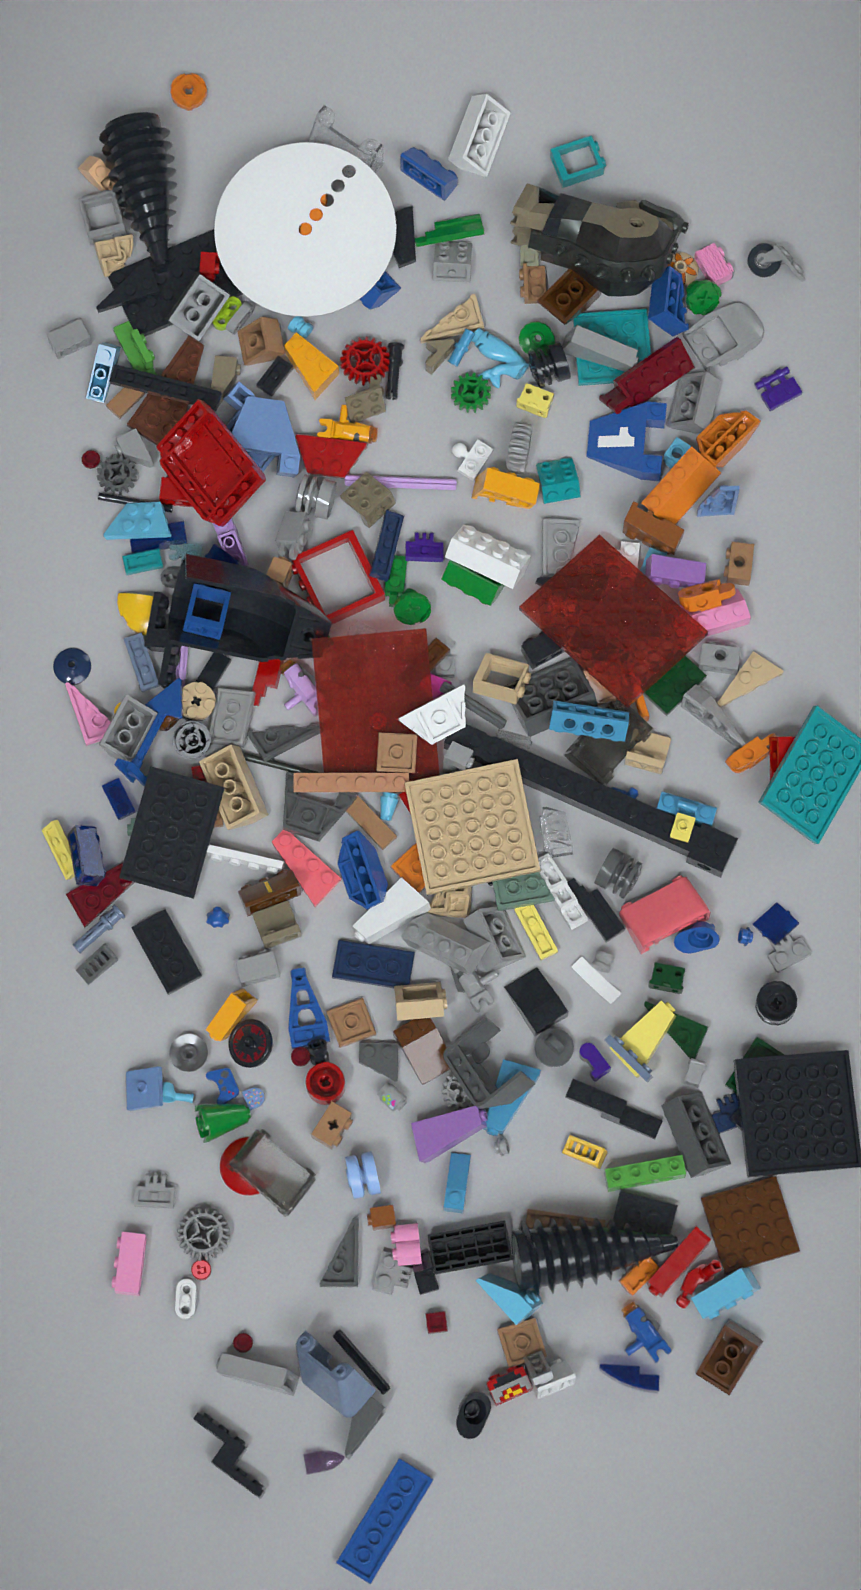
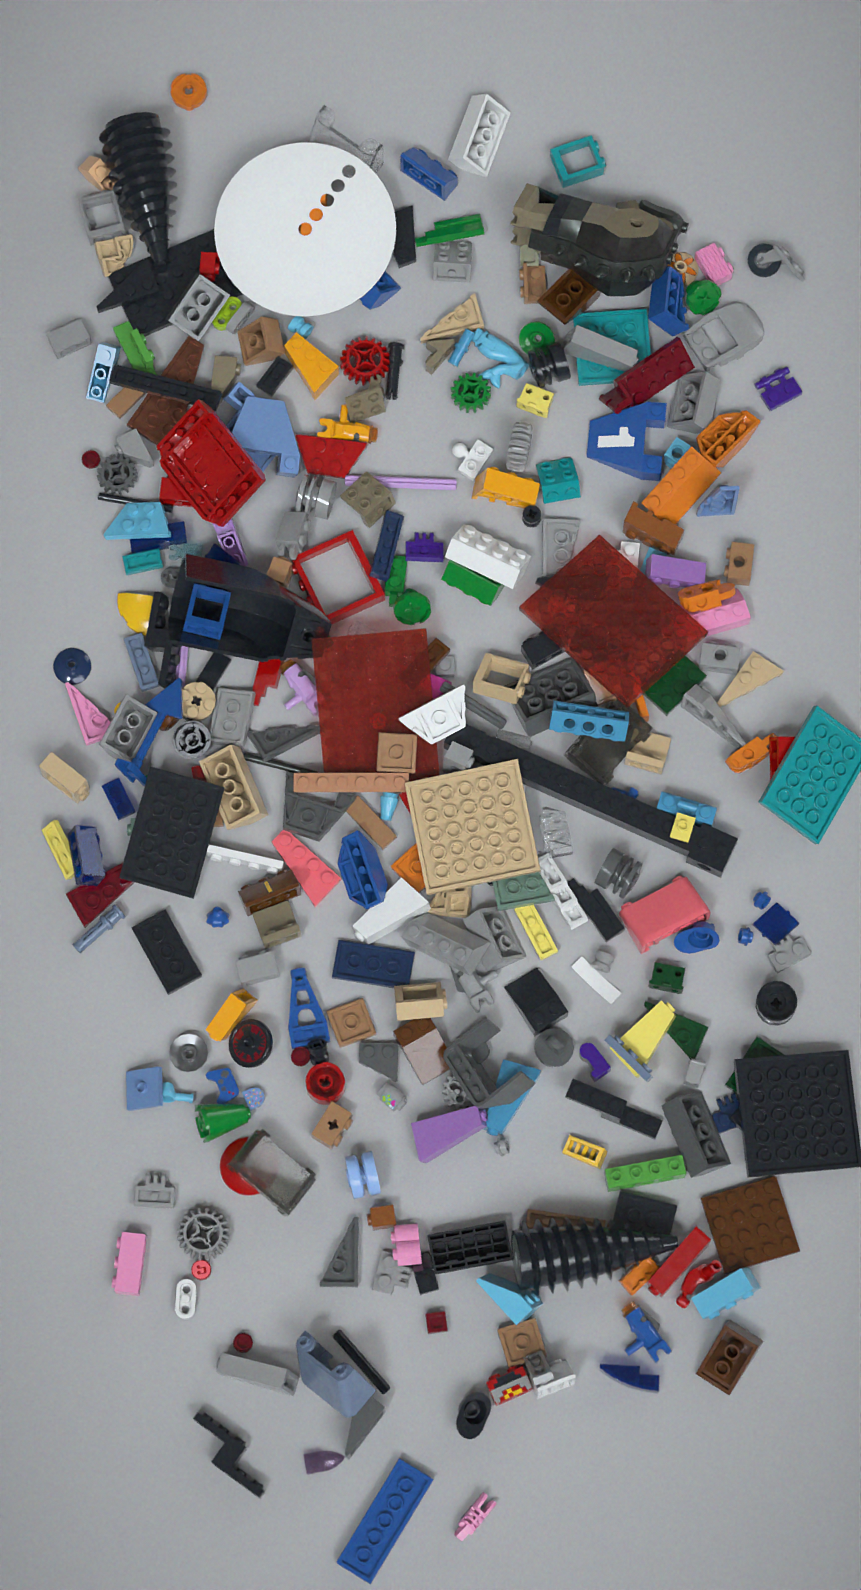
(64, 778): none -> tan window
(101, 969): dark grey slope -> none
(457, 1183): dark azure slope -> none
(474, 1517): none -> bright pink hinge
(531, 521): none -> black wheel
(761, 900): none -> blue plate

